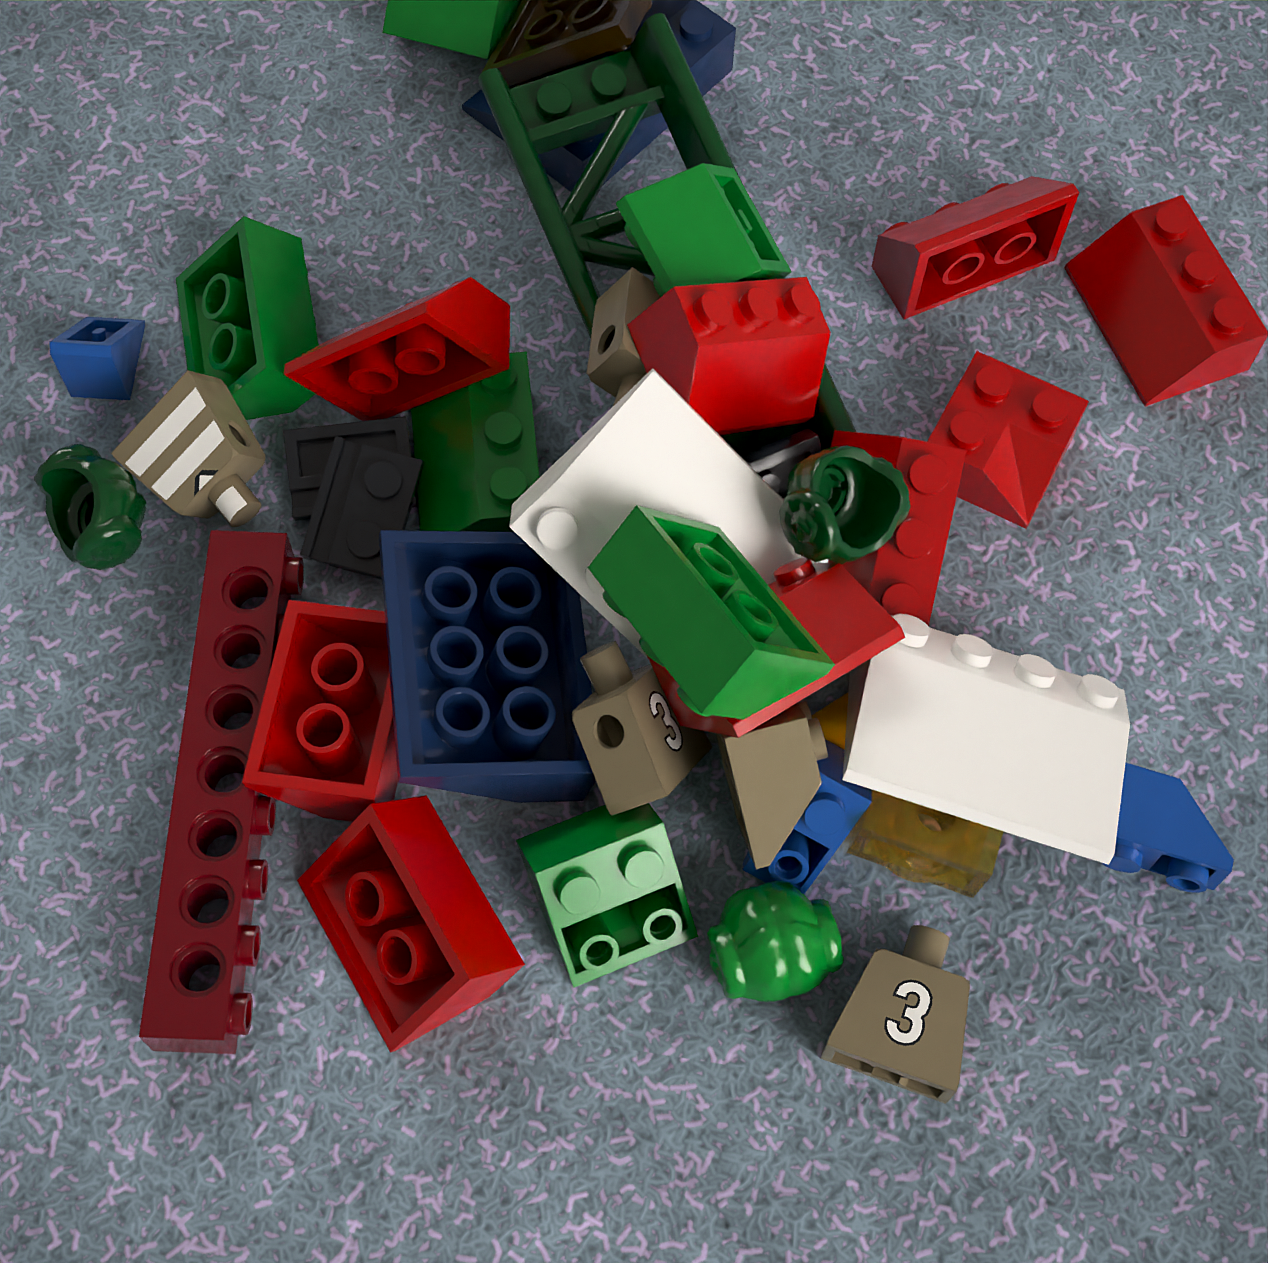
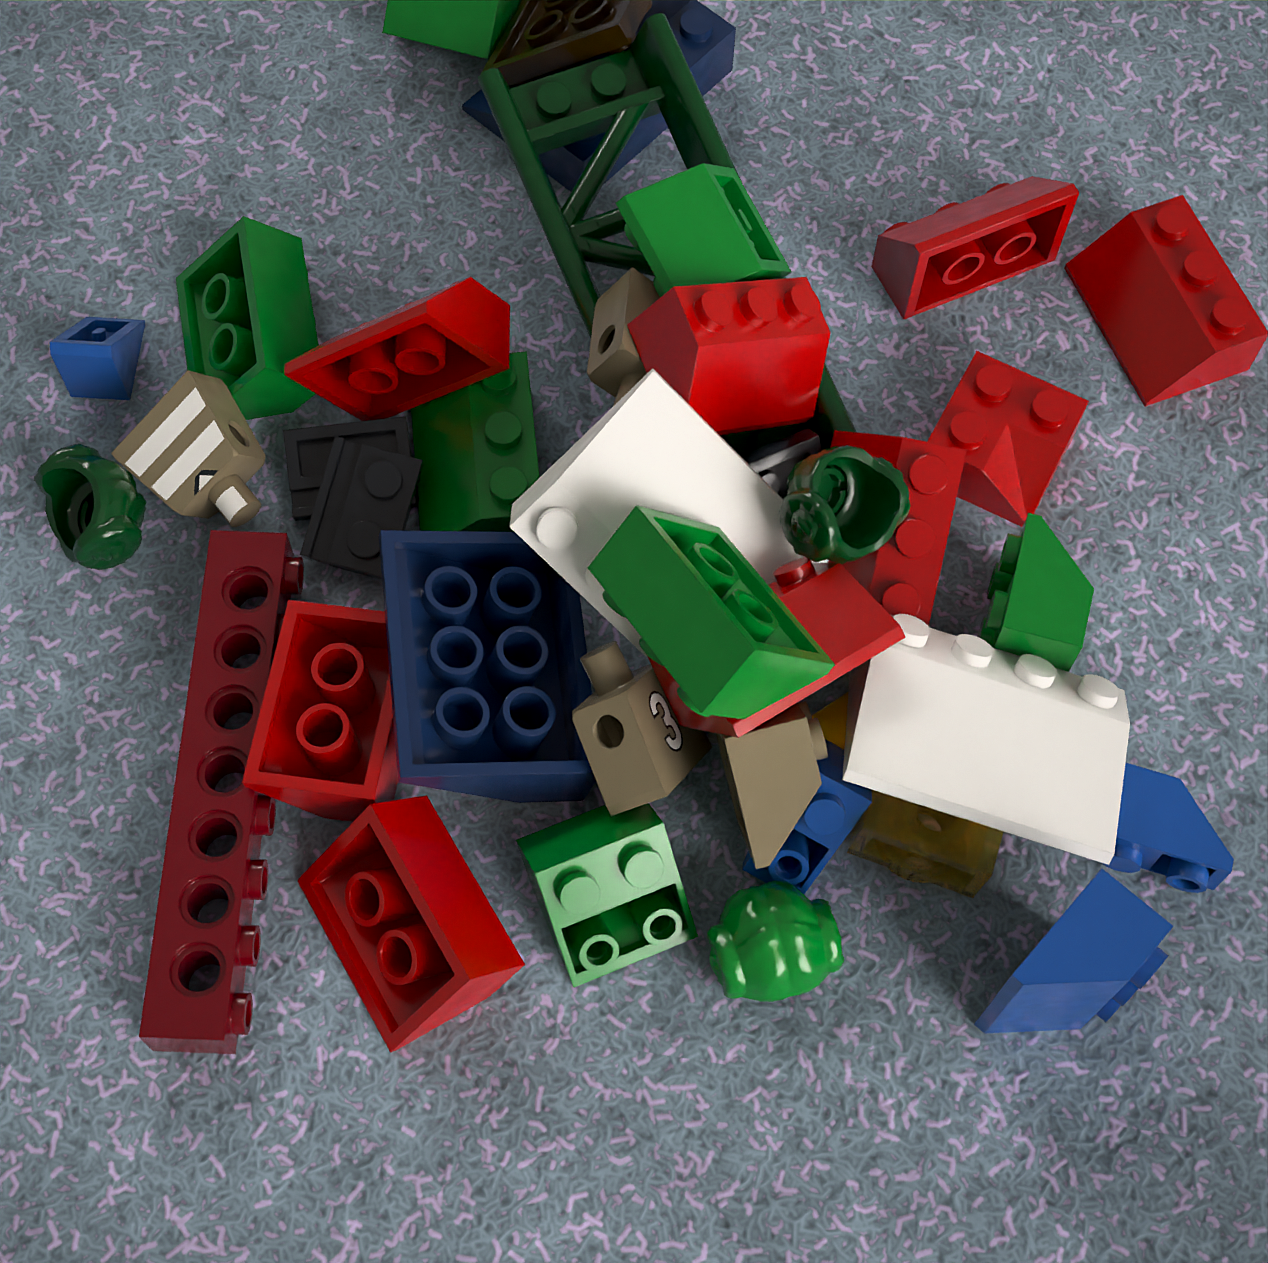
(906, 1019): dark tan torso -> none
(1037, 598): none -> green slope
(1083, 964): none -> blue slope

